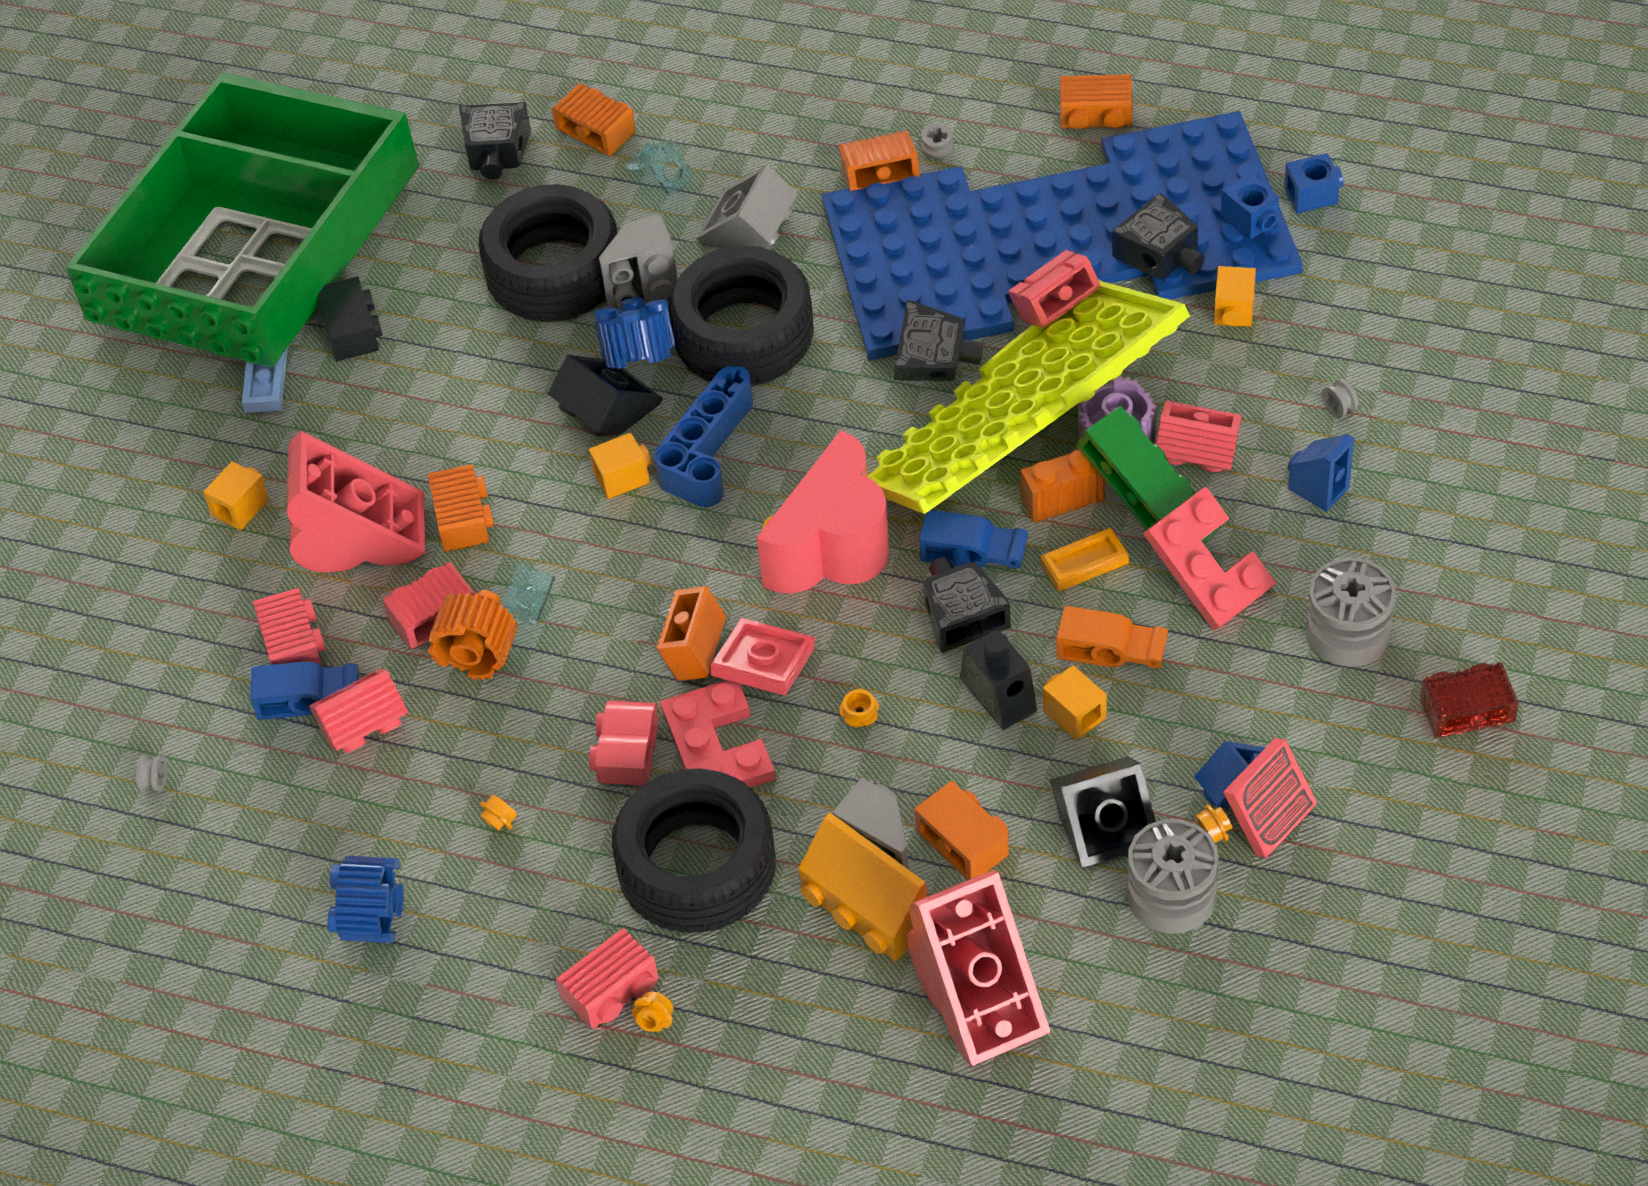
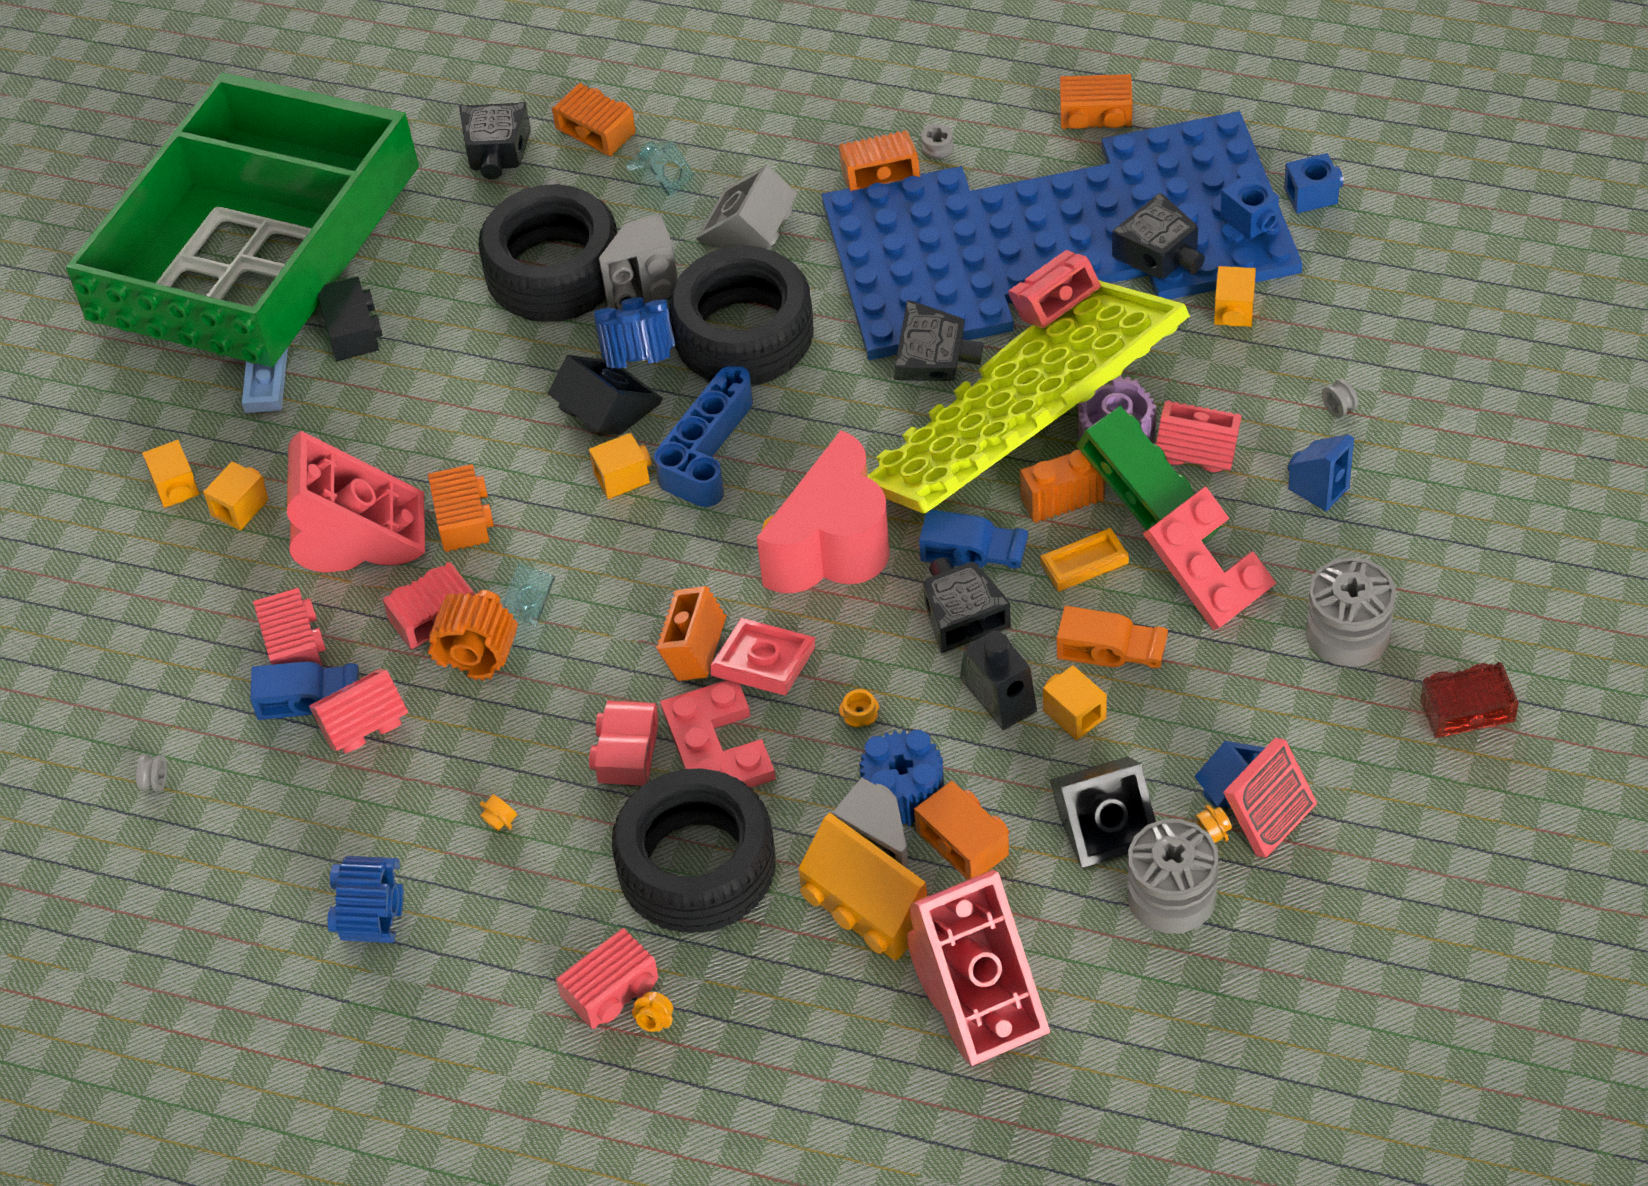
(171, 473): none -> light orange brick
(905, 766): none -> blue brick

